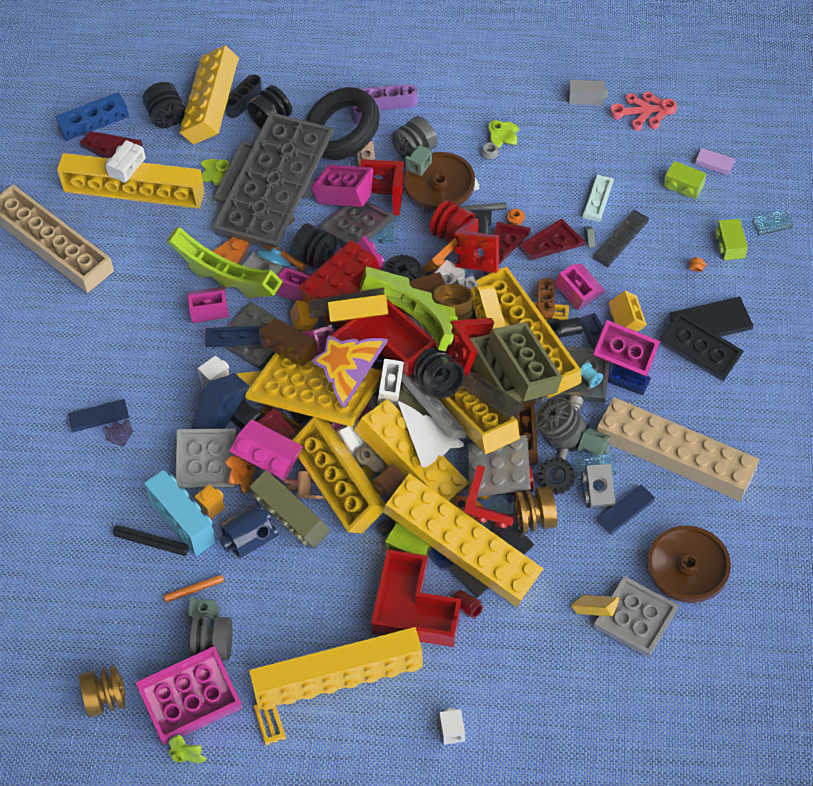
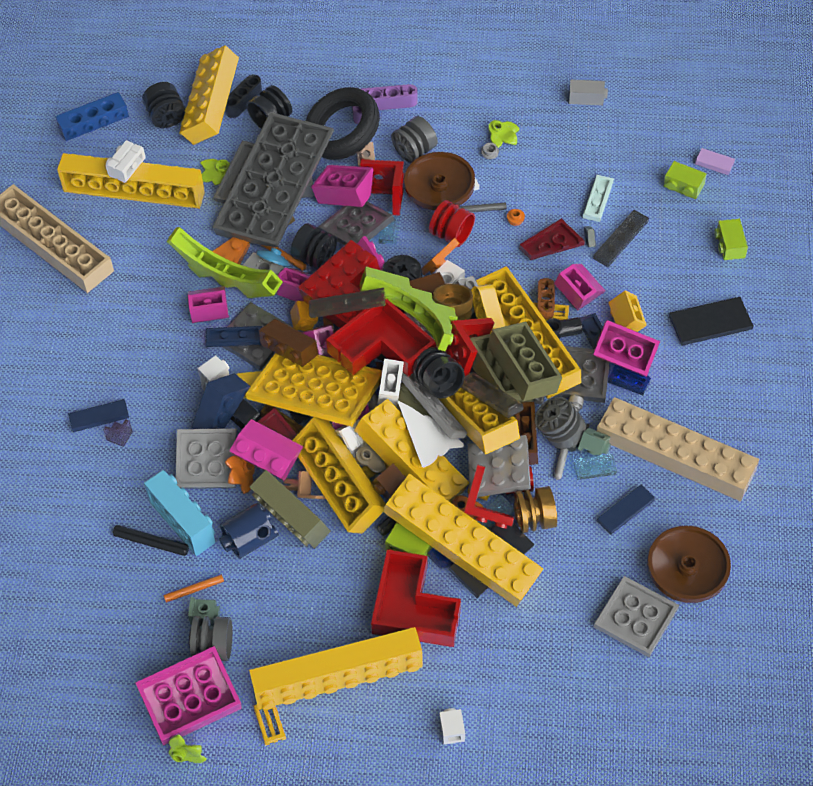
(102, 691): pearl gold wheel -> none
(104, 144): dark red wing -> none
(210, 501): light orange brick -> none
(348, 363): sticker -> none
(358, 308): yellow tile -> none
(419, 160): sand green brick -> none
(468, 248): red bracket -> none
(470, 605): dark red cone -> none
(484, 220): black piece -> none
(509, 239): dark red wing -> none
(557, 463): black tyre -> none
(591, 375): medium azure bush -> none
(595, 605): yellow slope -> none
(601, 474): light grey brick -> none
(664, 107): coral plant -> none
(696, 264): orange plate -> none
(701, 346): black tile -> none
(772, 223): clear light blue plate -> none

